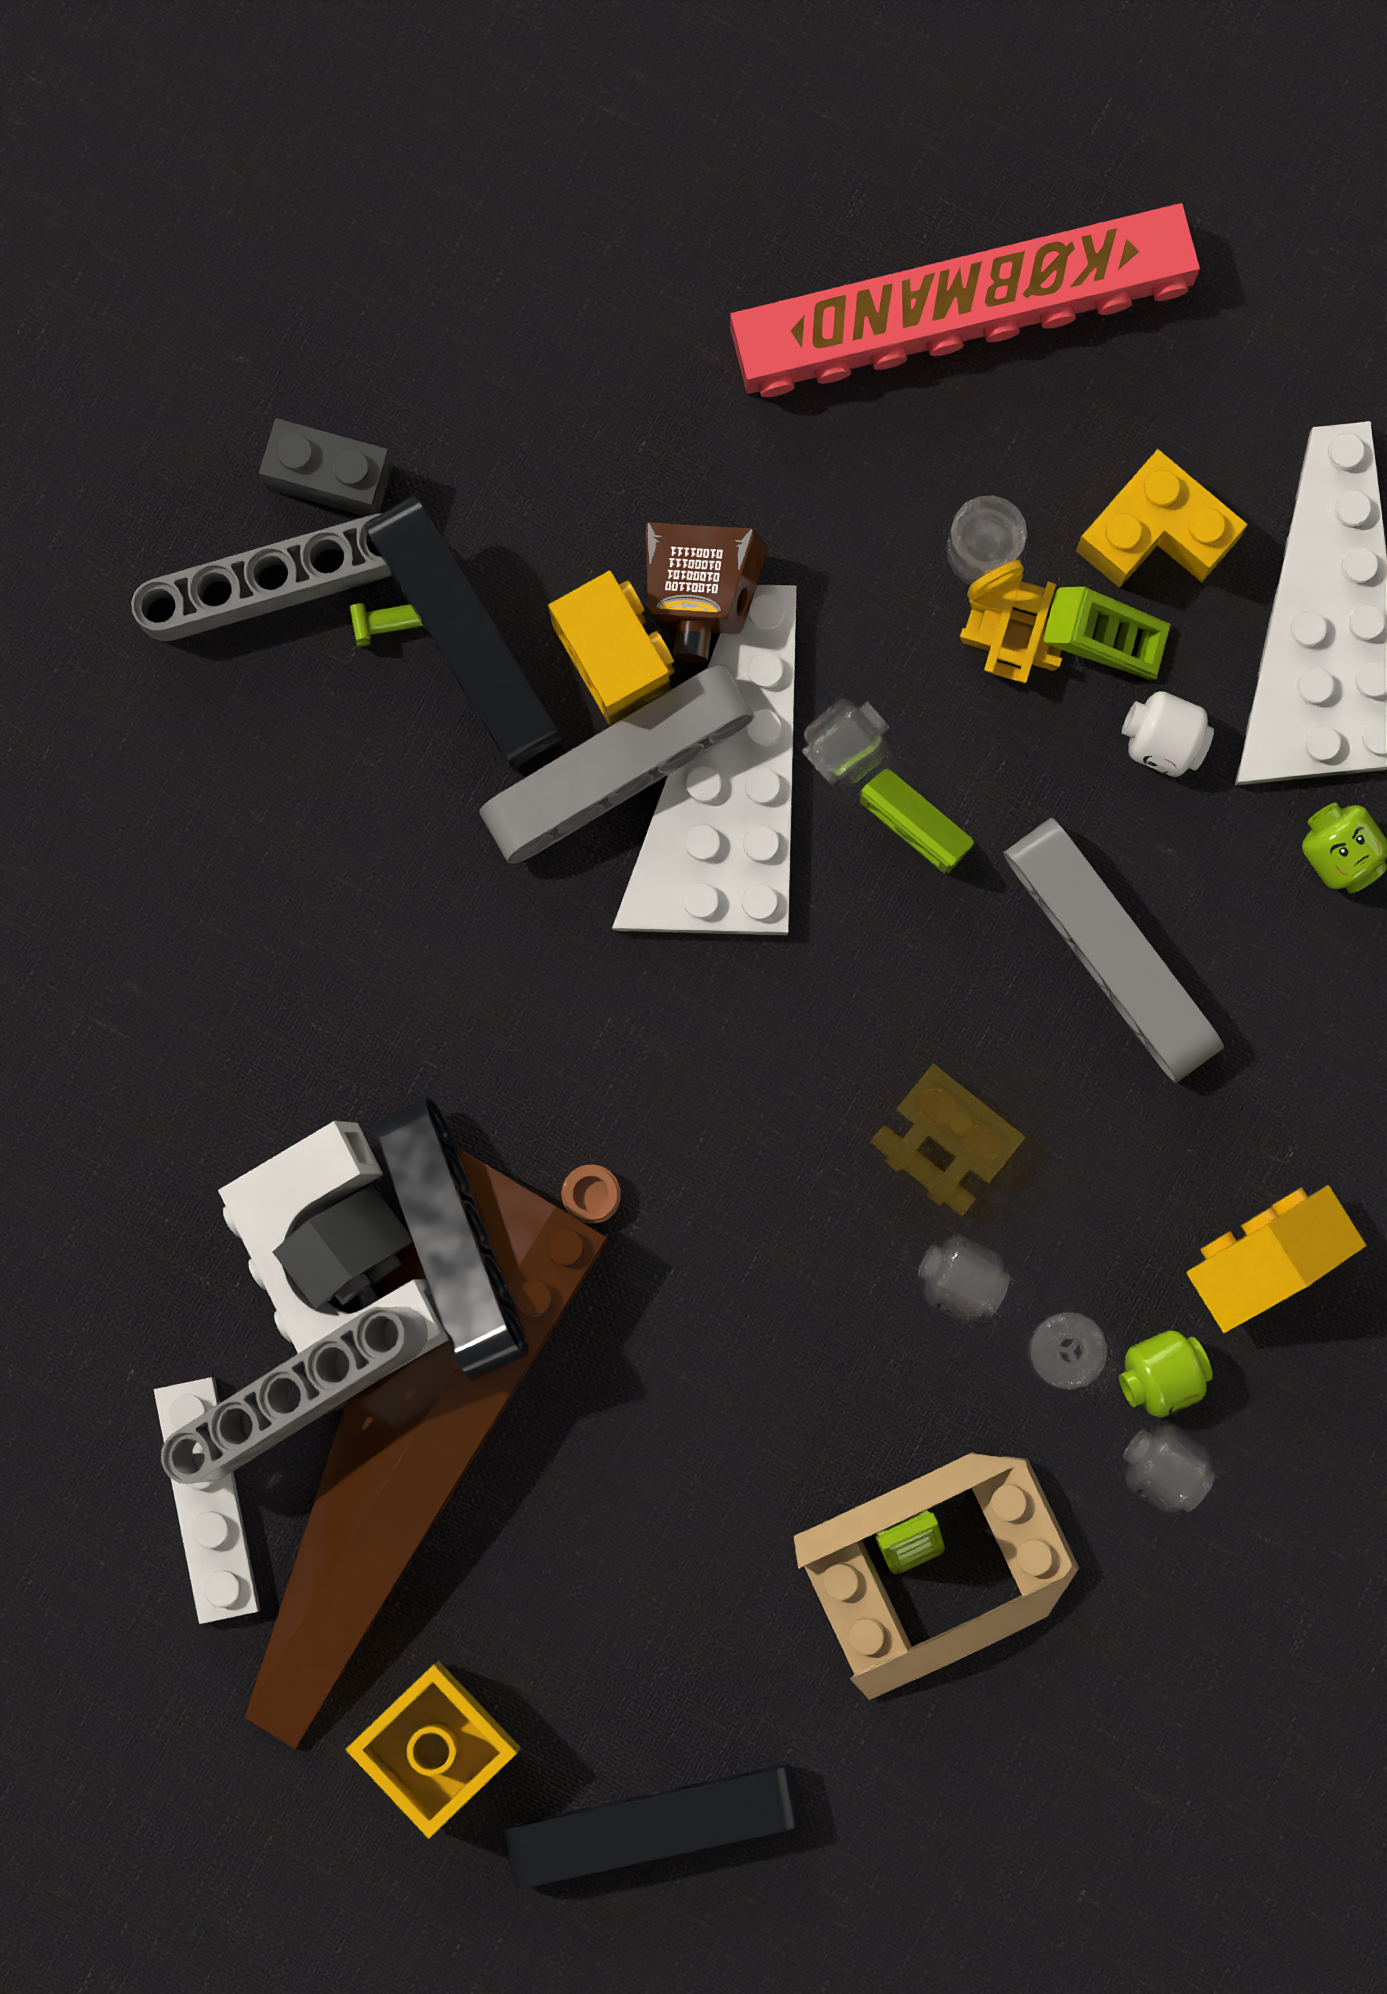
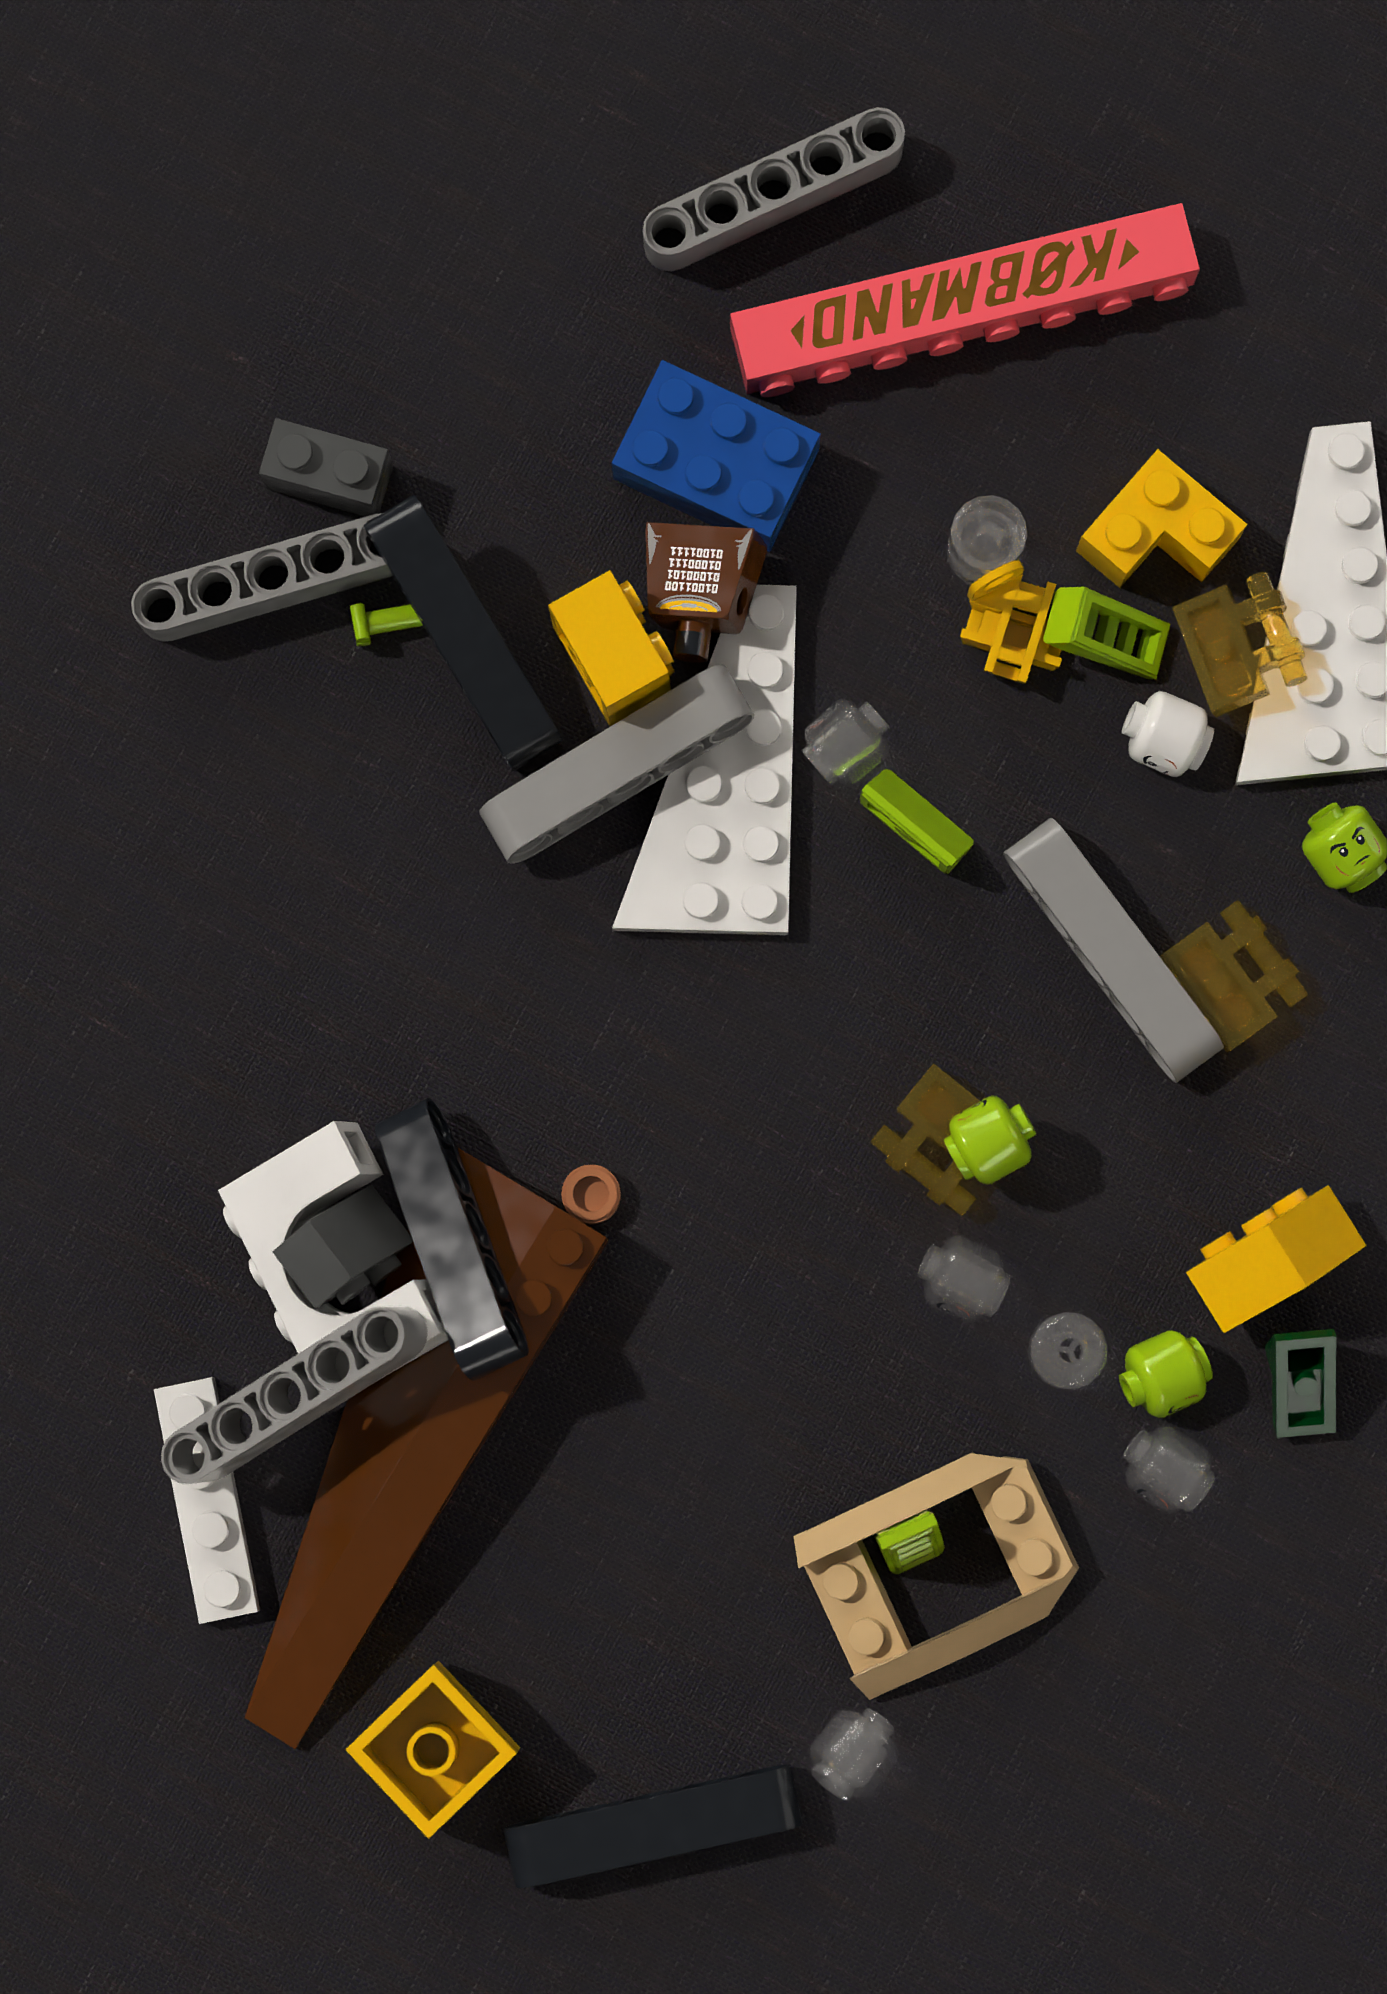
(715, 454): none -> blue brick
(788, 166): none -> light grey beam
(853, 1753): none -> clear head
(990, 1140): none -> lime head
(1221, 986): none -> clear yellow plate
(1223, 652): none -> clear yellow plate
(1303, 1382): none -> slope

